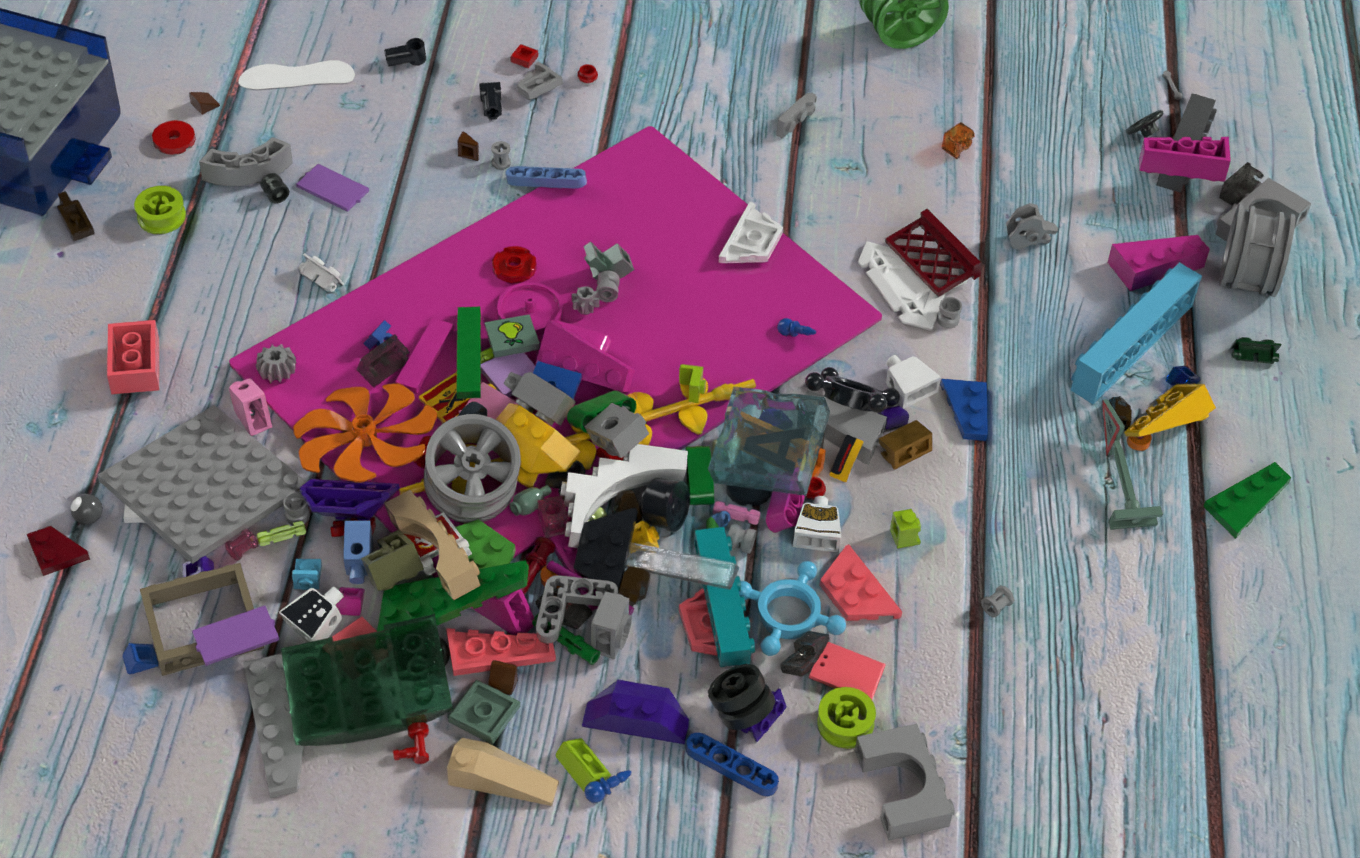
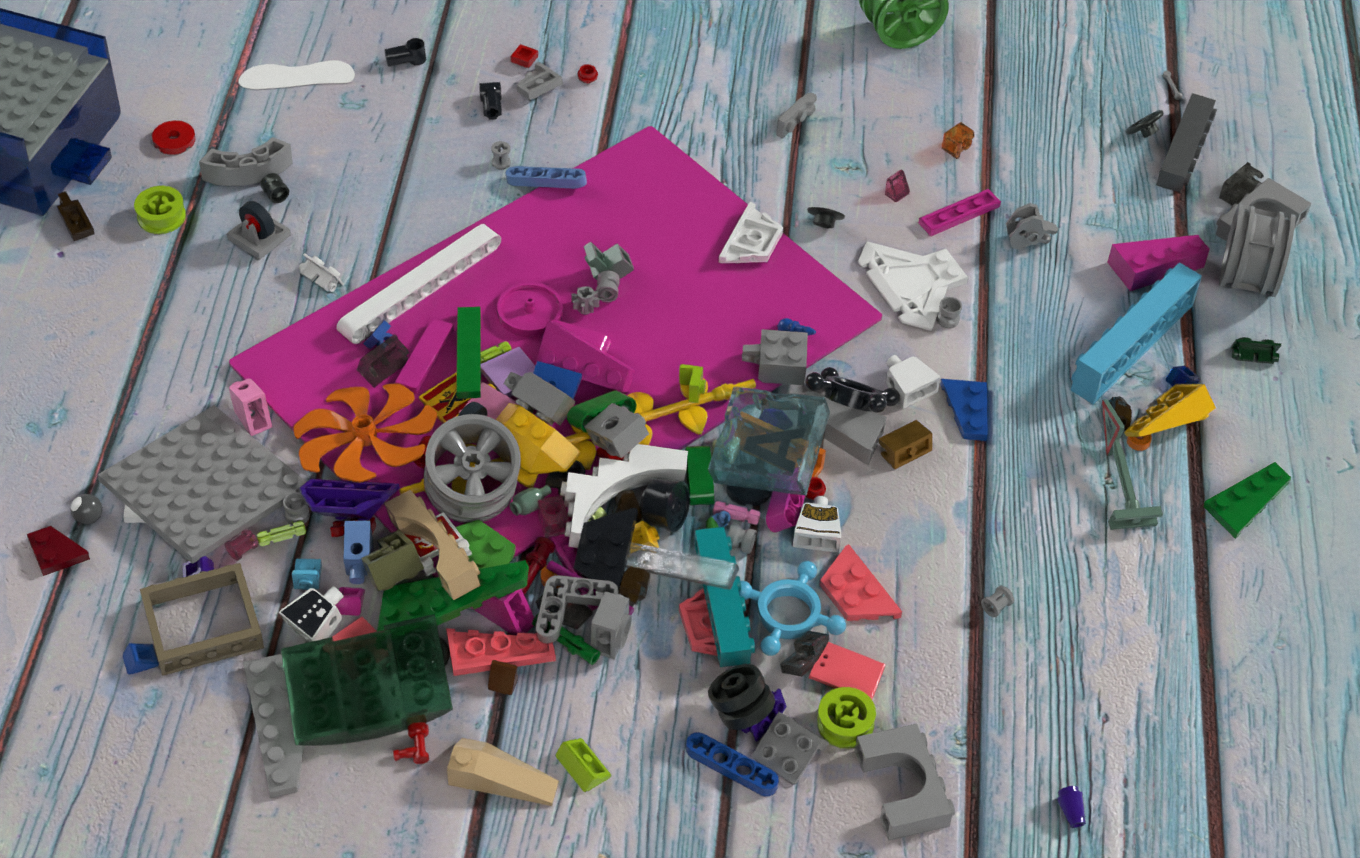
(133, 357): coral brick -> none
(203, 101): reddish brown slope -> none
(235, 635): medium lavender piece -> none
(257, 231): none -> light grey plate
(276, 363): light grey gear -> none
(332, 187): medium lavender piece -> none
(418, 283): none -> white beam
(468, 147): reddish brown slope -> none
(484, 712): sand green tile -> none
(512, 336): sand green tile -> none
(514, 274): red tile -> none
(596, 791): blue bar -> none
(638, 711): dark purple wedge -> none
(779, 356): none -> light grey hinge
(788, 747): none -> light grey bracket
(825, 217): none -> pearl dark grey piece
(846, 458): sticker -> none
(895, 416): dark purple slope -> none
(897, 186): none -> clear pink slope
(905, 528): lime brick -> none
(950, 246): dark red fence -> none
(959, 212): none -> dark pink tile
(1072, 805): none -> dark purple cone
(1186, 158): dark pink wedge -> none

